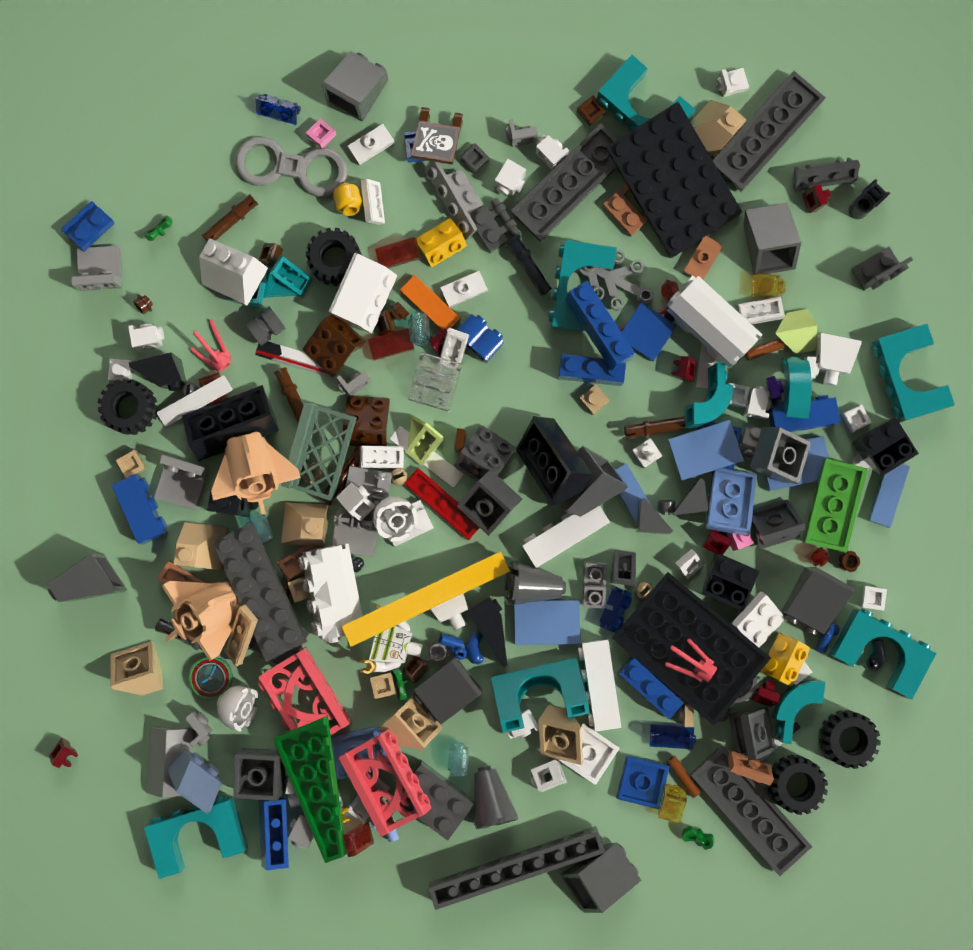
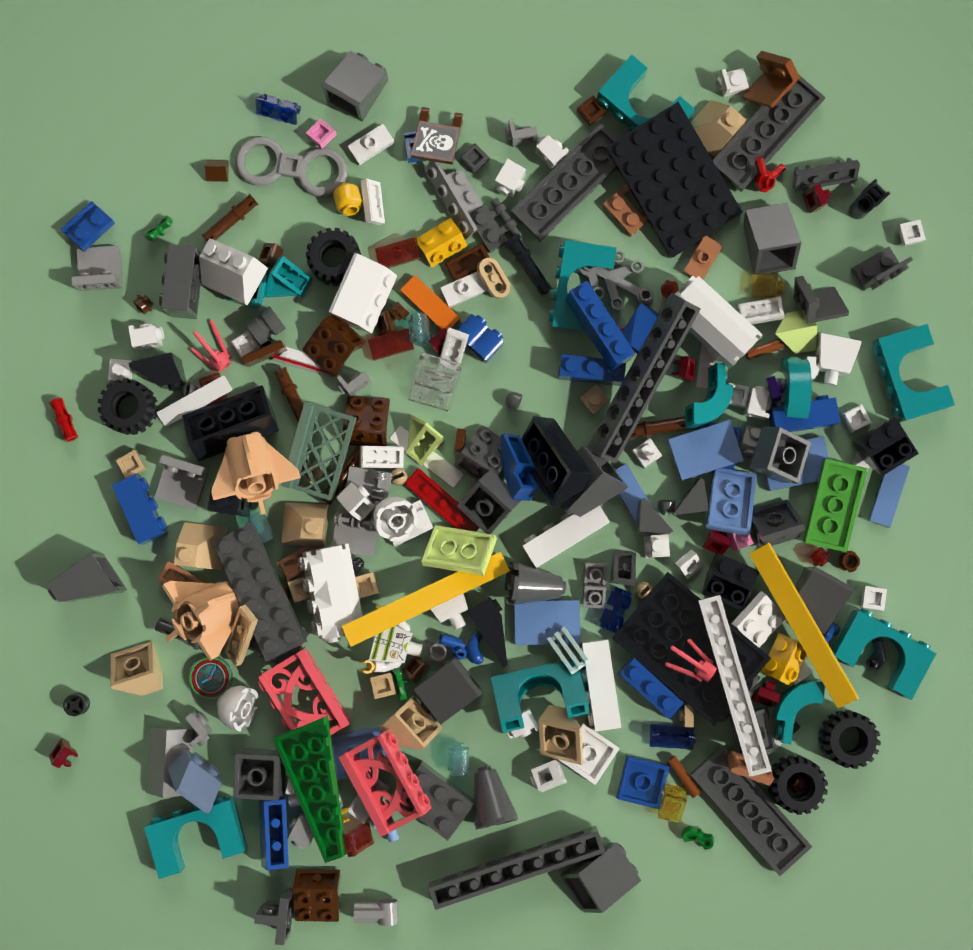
(63, 420): none -> red pin
(72, 707): none -> pearl dark grey wheel
(181, 282): none -> dark grey brick
(217, 170): none -> reddish brown slope
(245, 343): none -> white tile
(264, 353): none -> reddish brown tile
(278, 915): none -> dark grey bracket
(316, 895): none -> reddish brown bracket
(366, 585): none -> tan plate
(381, 912): none -> light grey piece
(459, 550): none -> yellowish green tile
(466, 262): none -> reddish brown tile
(494, 277): none -> tan plate
(513, 400): none -> dark grey hinge
(517, 467): none -> blue slope
(558, 636): none -> light aqua tile
(643, 377): none -> dark grey brick
(656, 546): none -> white brick
(735, 686): none -> white plate
(765, 179): none -> red piece
(775, 81): none -> dark orange bracket
(797, 782): none -> reddish brown plate
(803, 625): none -> yellow tile
(818, 304): none -> dark grey bracket
(911, 232): none -> white plate

